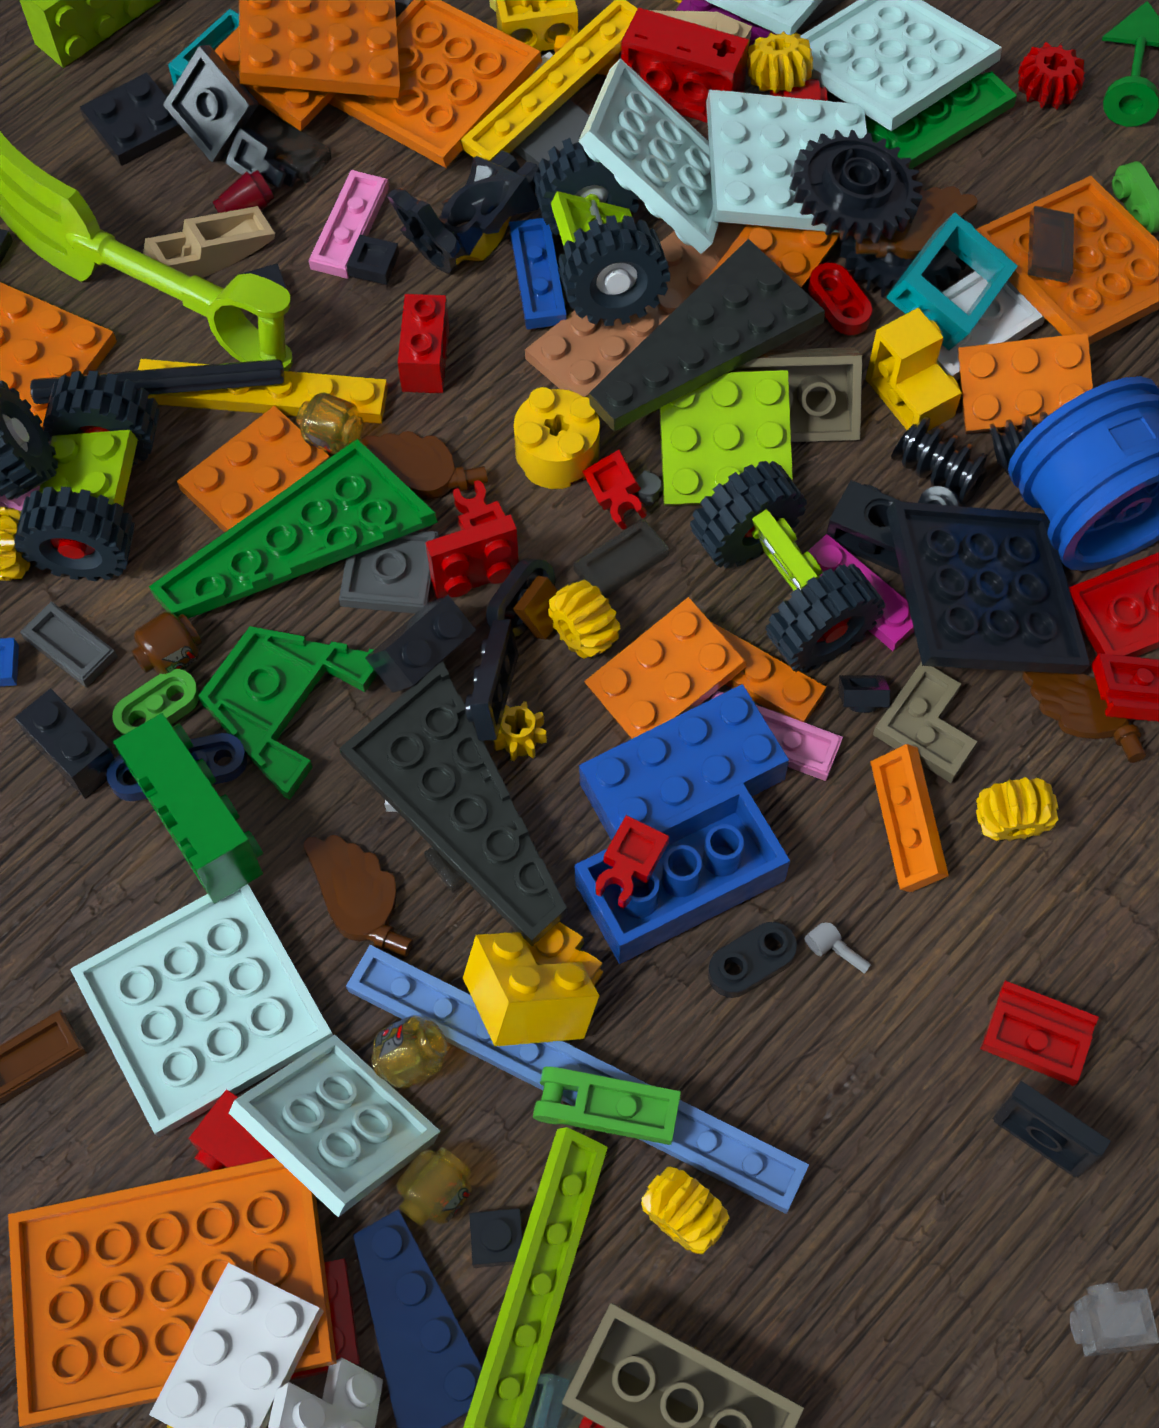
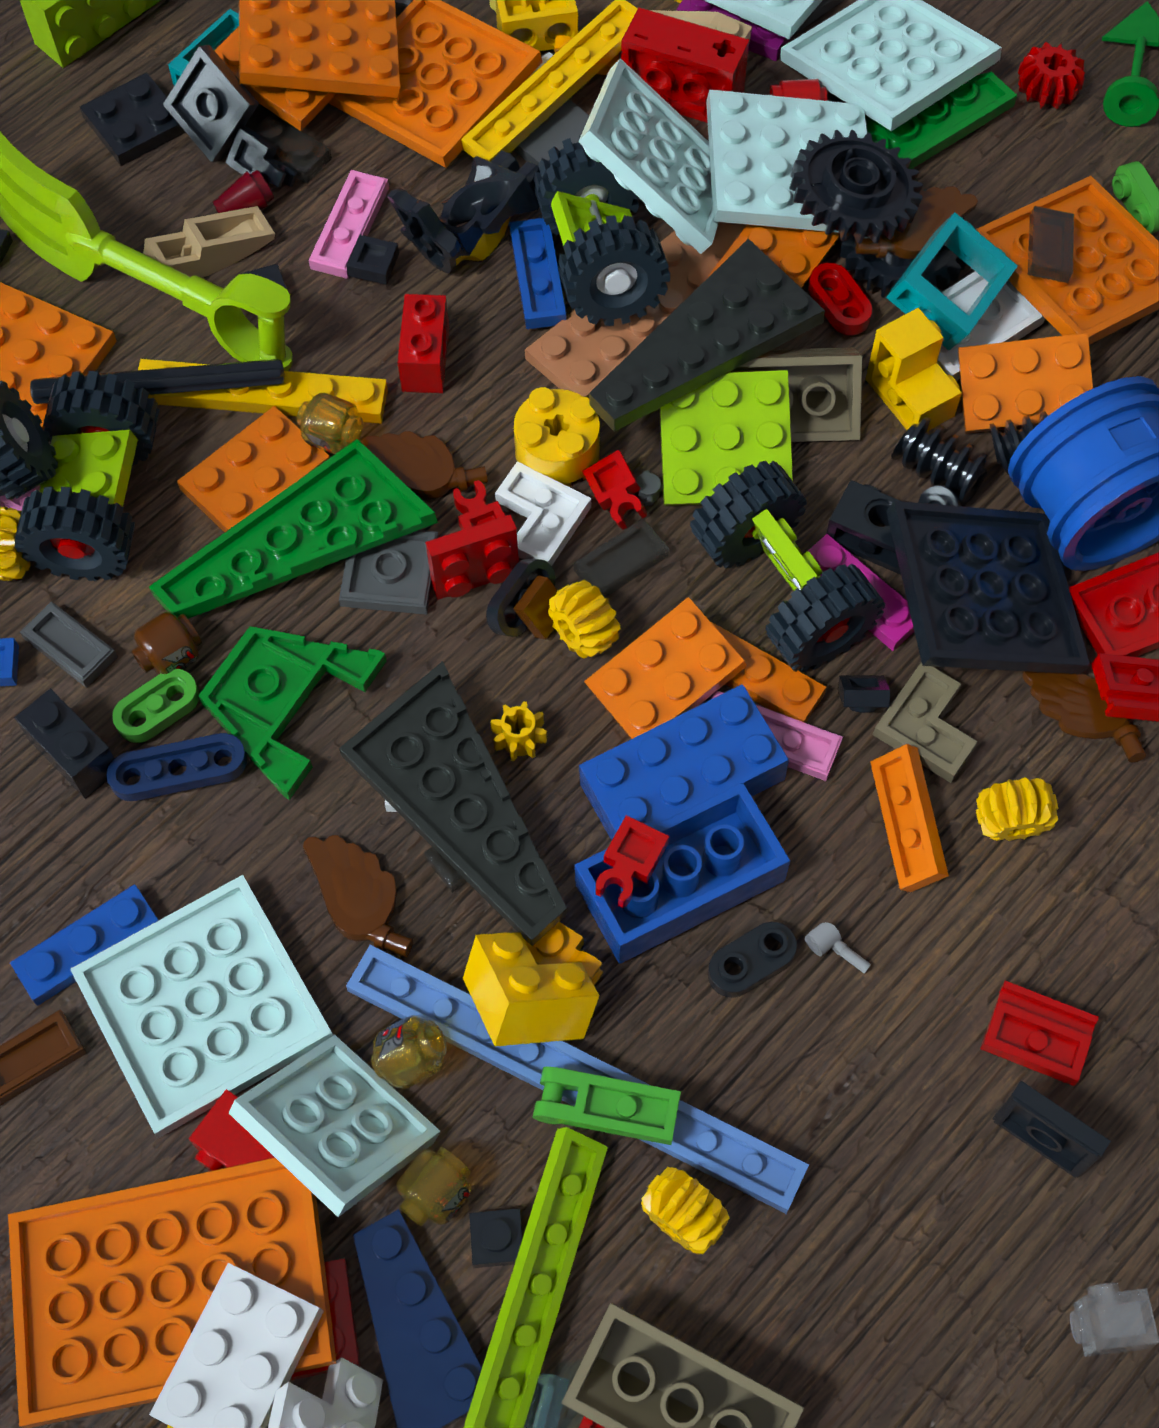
(47, 966): none -> blue plate
(190, 807): green wedge -> none
(420, 644): black brick -> none
(492, 680): black plate -> none
(550, 510): none -> white plate
(780, 62): yellow gear -> none

